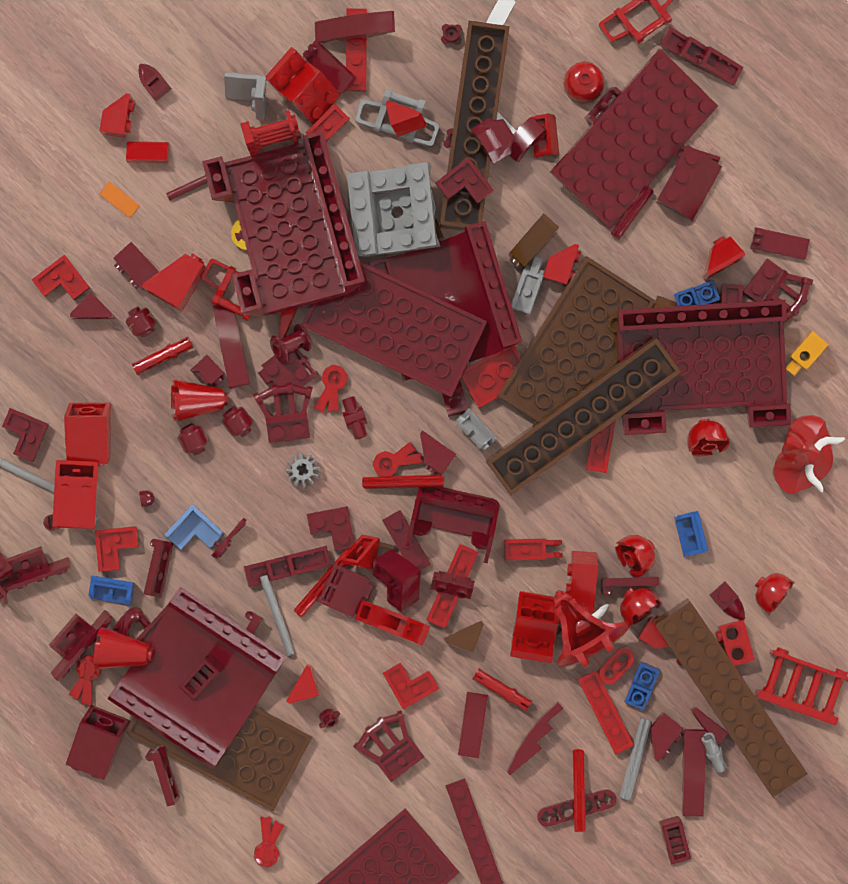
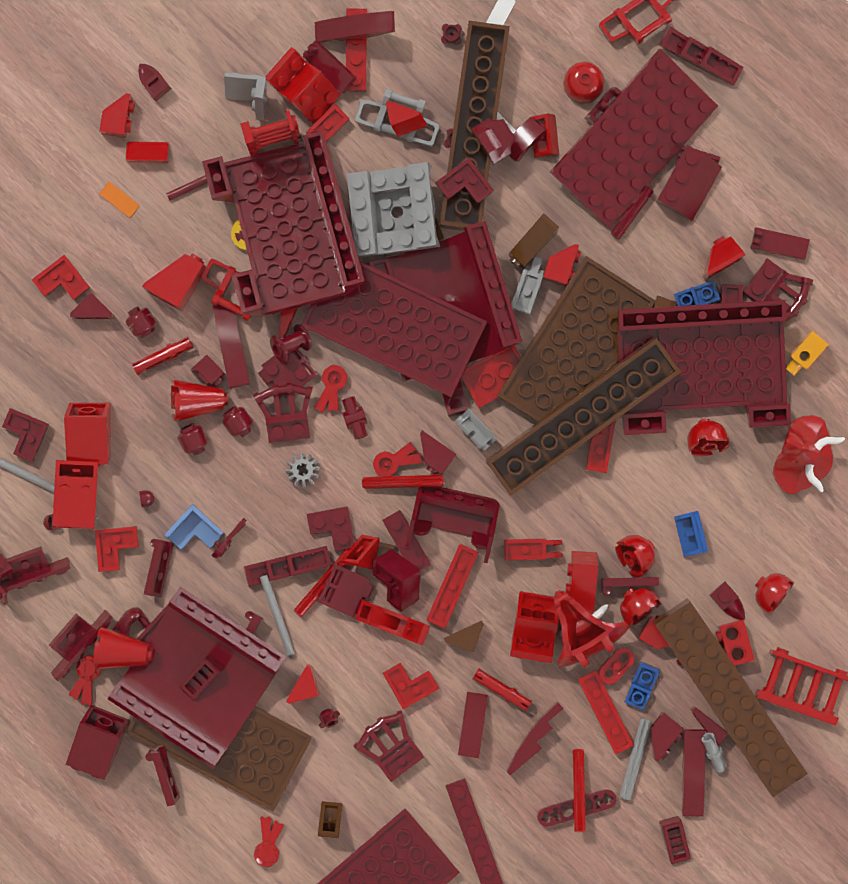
(111, 590): blue hinge -> none
(135, 264): dark red brick -> none
(330, 819): none -> reddish brown slope
(460, 588): dark red hinge -> none

